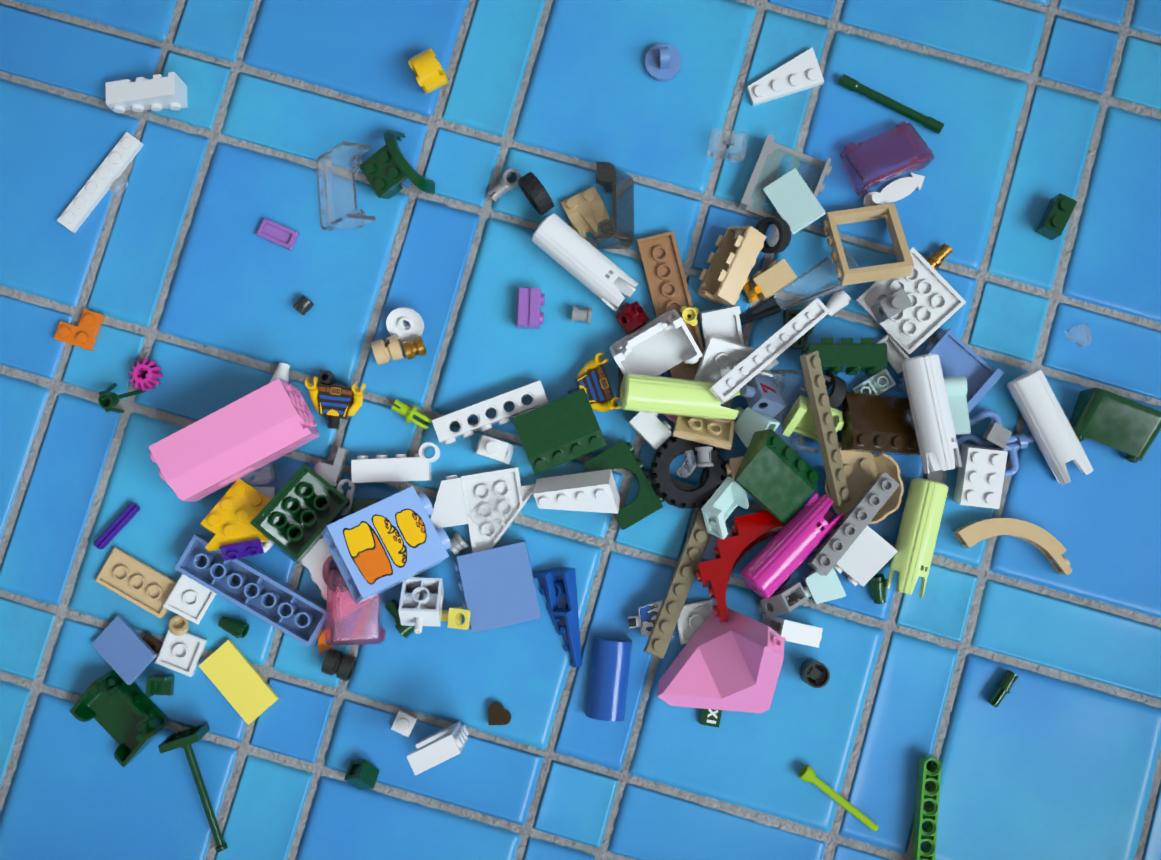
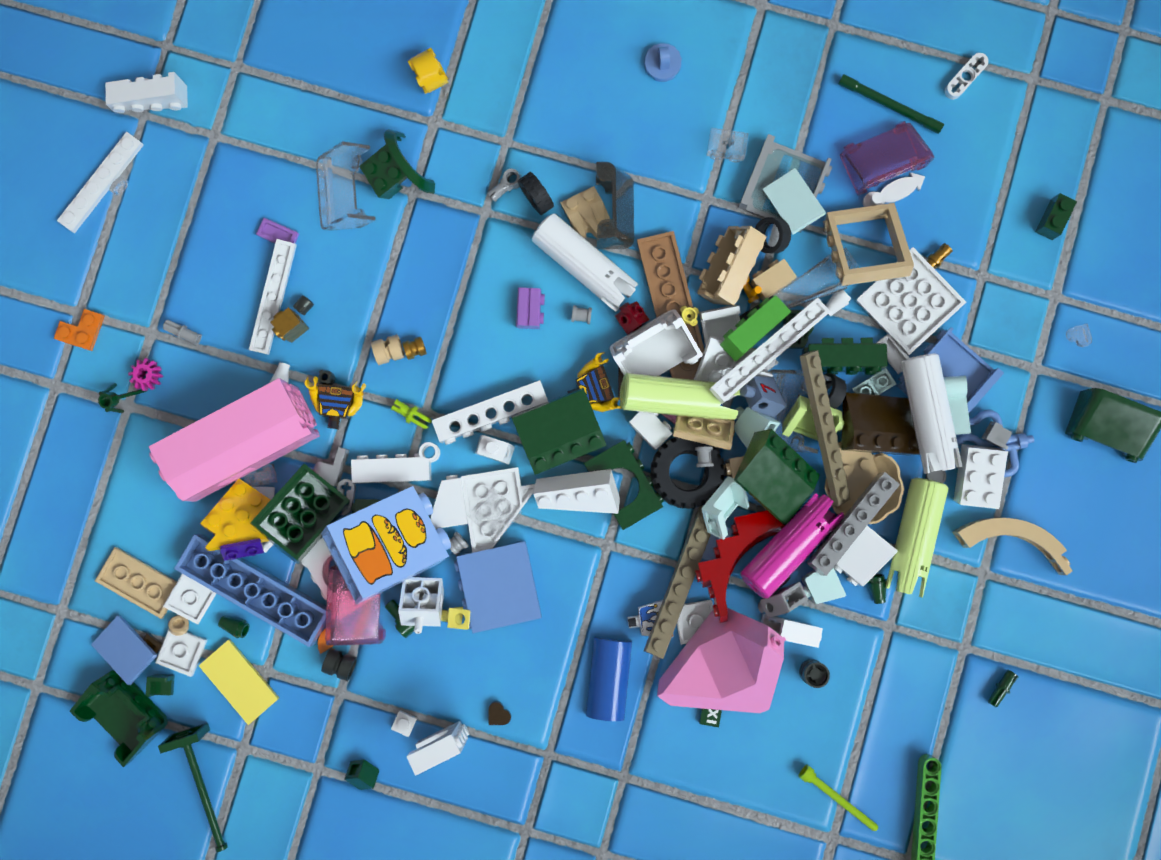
(117, 525): dark purple axle -> none
(182, 332): none -> light grey axle
(272, 295): none -> white plate
(288, 325): none -> pearl gold brick
(396, 325): white dish -> none
(561, 594): blue wedge -> none
(689, 466): clear arm -> none
(755, 327): none -> bright green brick
(792, 77): white wing -> none
(891, 305): light grey torso -> none
(967, 68): none -> white beam
(1048, 424): white piece -> none

